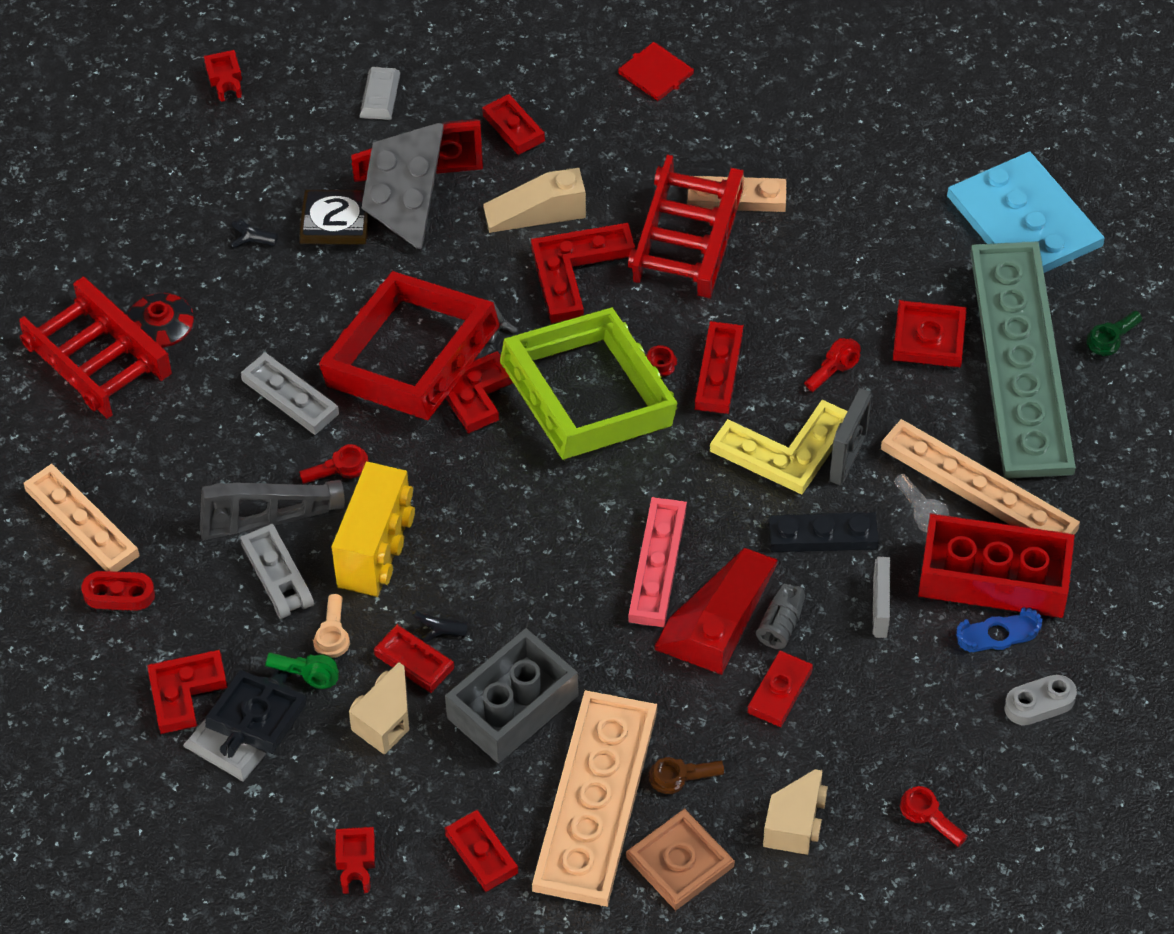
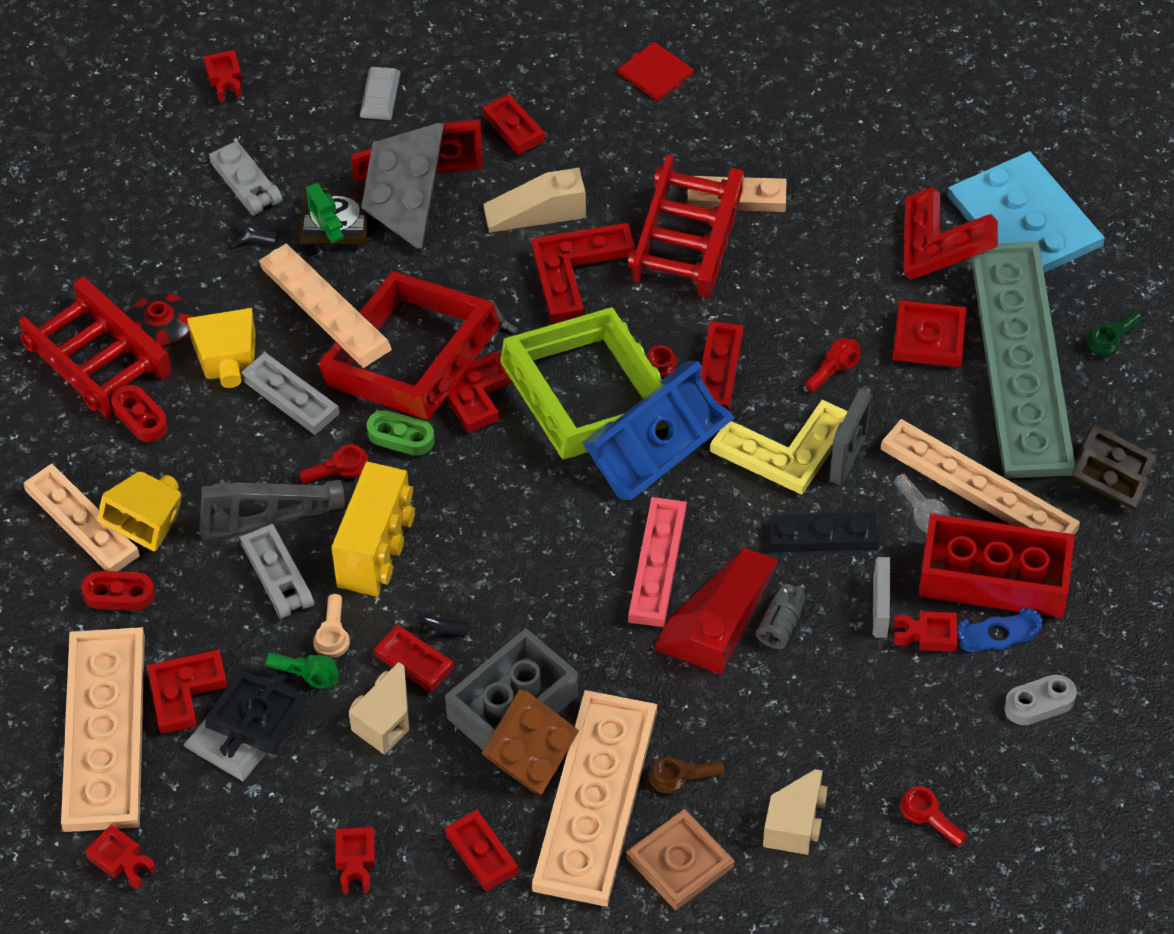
(103, 730): none -> light nougat plate
(118, 853): none -> red plate
(141, 508): none -> yellow torso
(142, 414): none -> red plate
(224, 344): none -> yellow torso
(245, 178): none -> light grey plate
(322, 208): none -> green plate
(325, 305): none -> light nougat plate
(402, 432): none -> bright green plate
(530, 742): none -> dark orange plate
(630, 450): none -> blue piece
(780, 688): red plate -> none
(930, 250): none -> red plate
(933, 630): none -> red plate
(1113, 466): none -> dark brown slope

